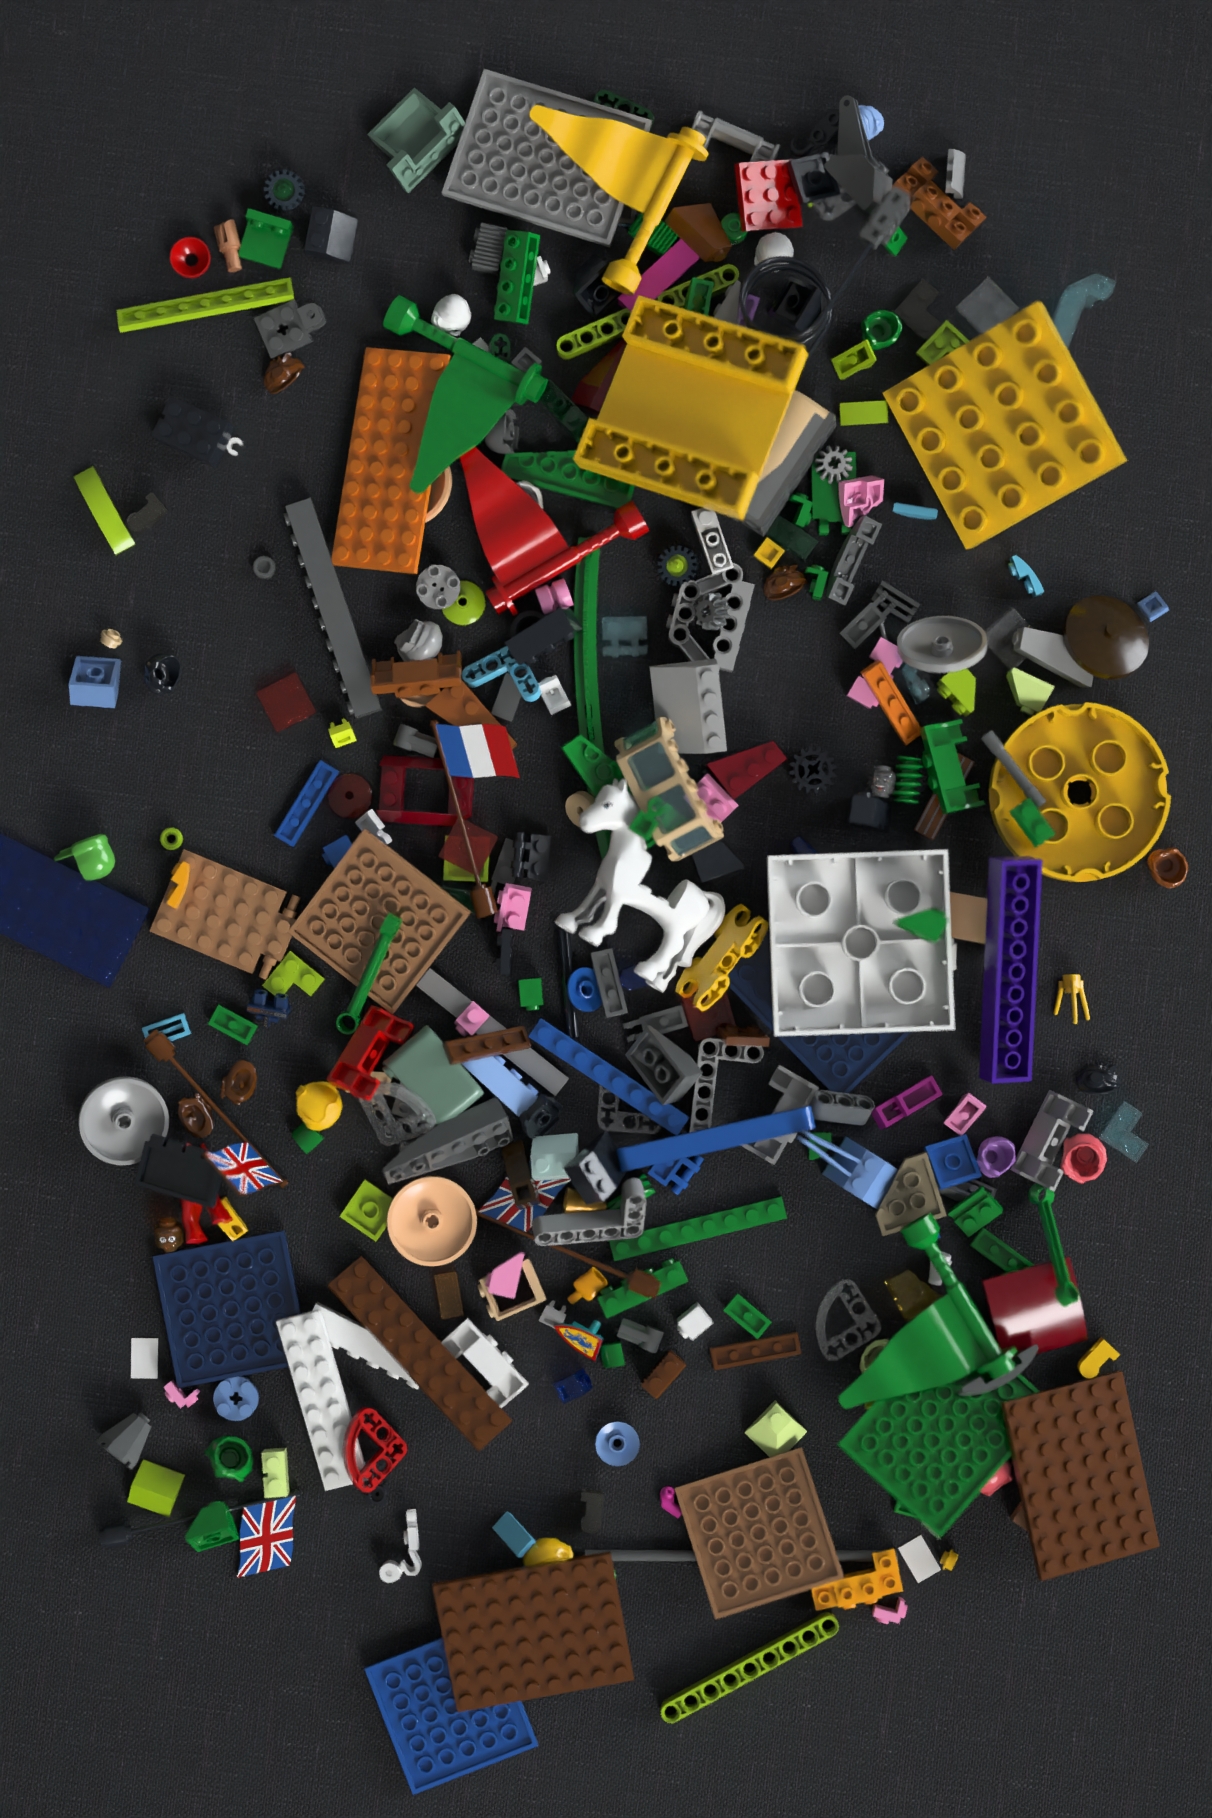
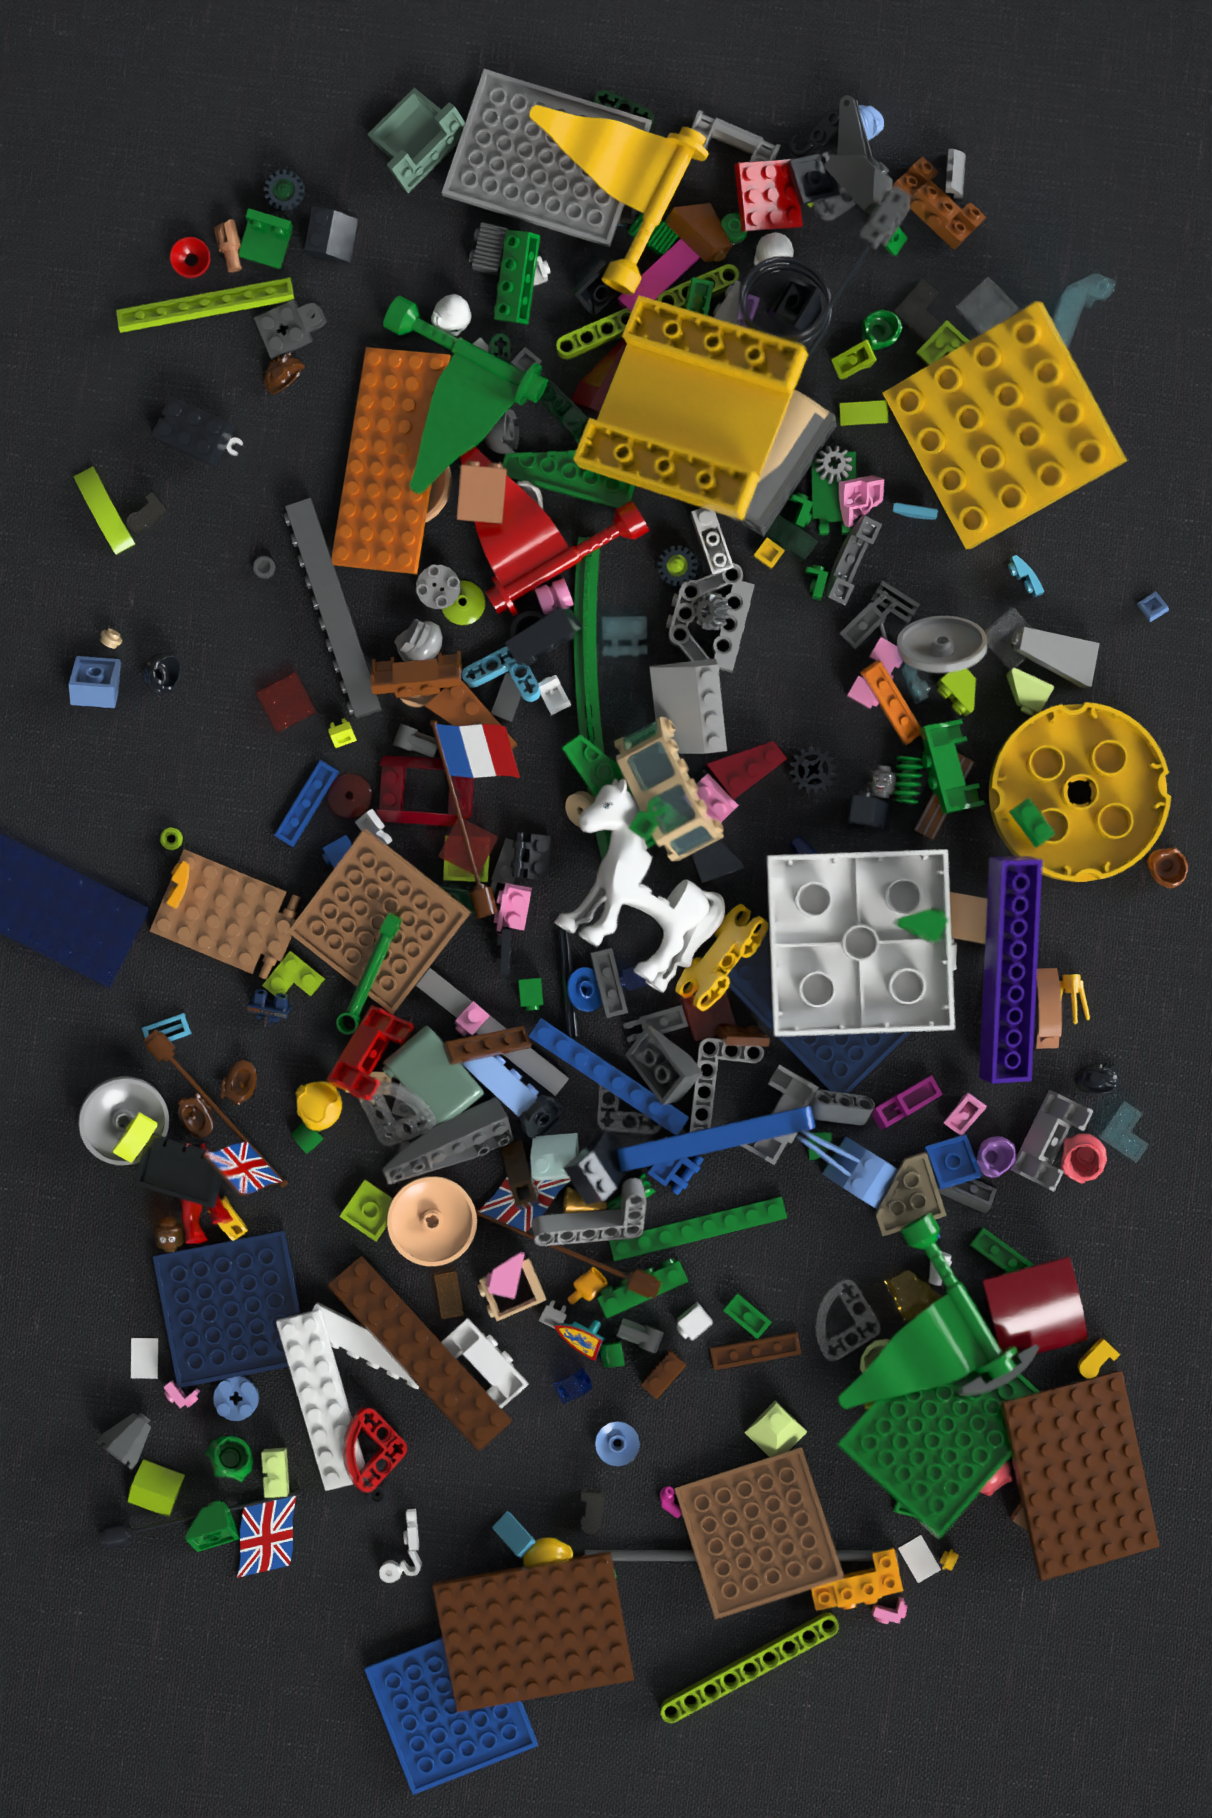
(92, 856): bright green piece -> none
(135, 1137): none -> neon yellow slope
(233, 1024): green plate -> none
(481, 492): none -> nougat brick
(784, 582): reddish brown hat -> none
(975, 1211): green plate -> none
(998, 749): dark grey piece -> none
(1048, 1009): none -> nougat arch
(1065, 1292): green piece -> none
(1105, 637): dark brown dish -> none

